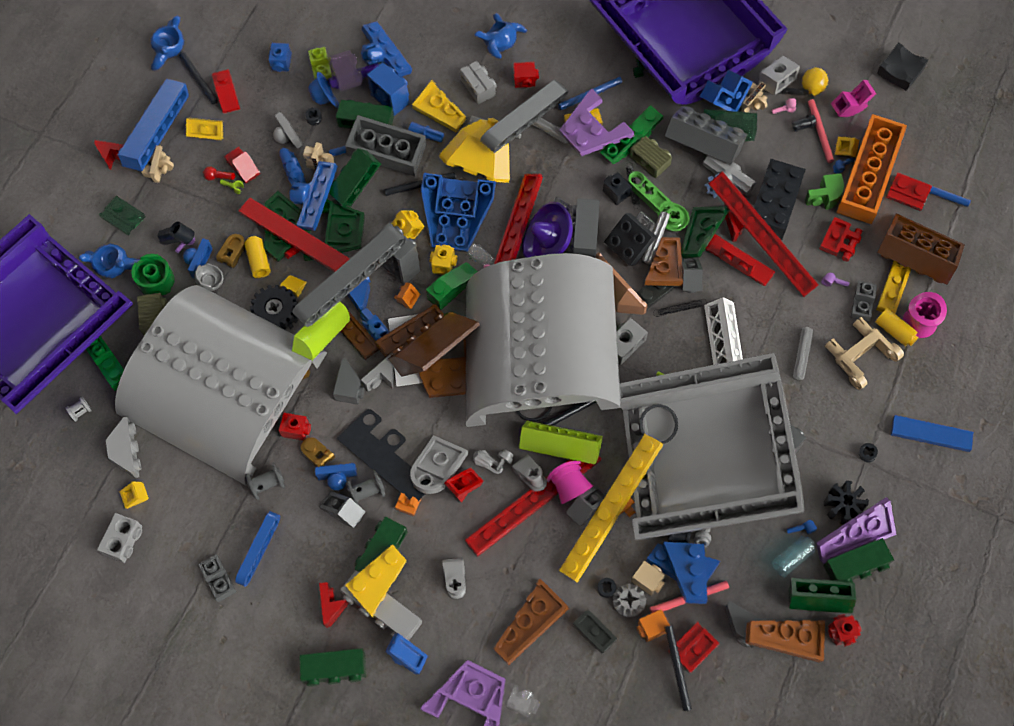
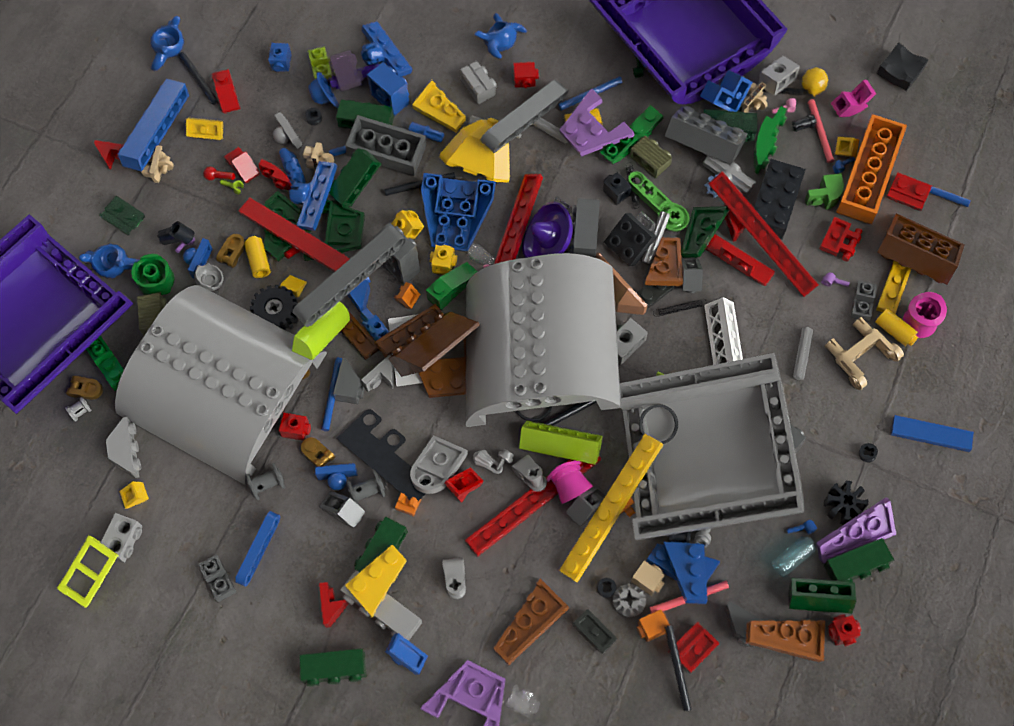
(90, 389): none -> pearl gold plate
(98, 578): none -> neon yellow window
(279, 178): none -> red slope
(331, 399): none -> blue bar
(767, 139): none -> green slope

